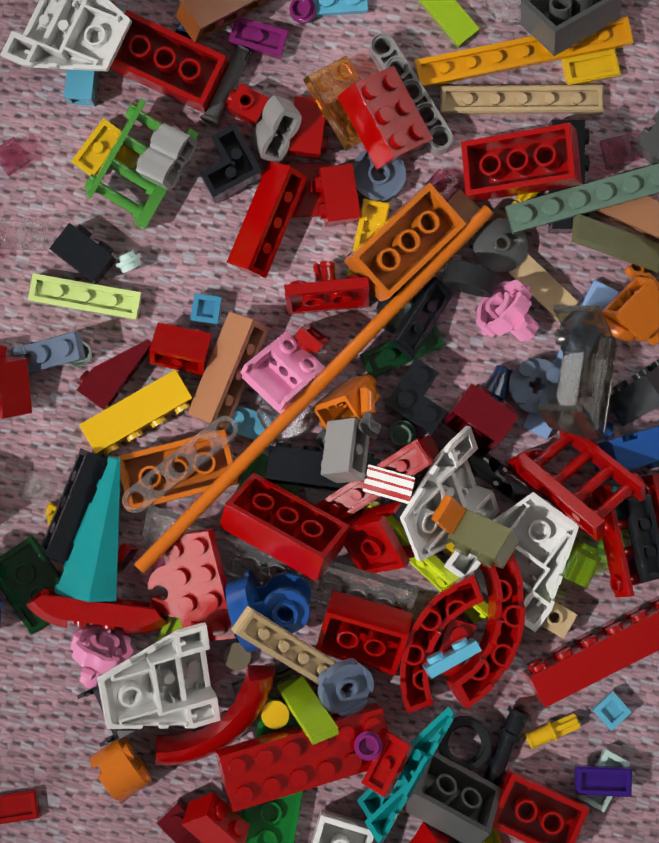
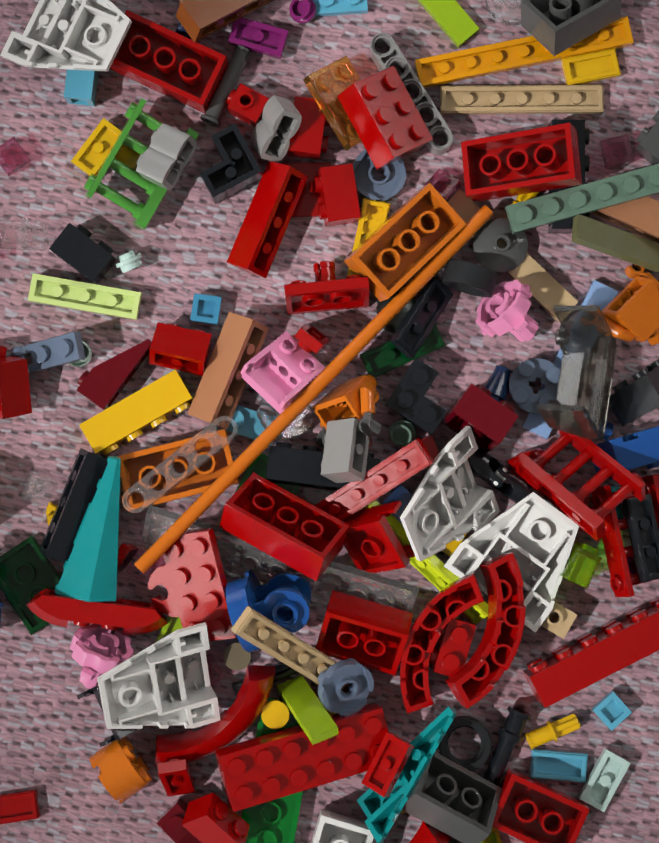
(176, 777): none -> red plate
(368, 745): magenta plate -> none
(388, 484): sticker -> none
(441, 662): medium azure plate -> none
(448, 514): orange tile -> none
(484, 539): olive brick -> none
(558, 765): none -> medium azure tile
(603, 780): dark purple tile -> none

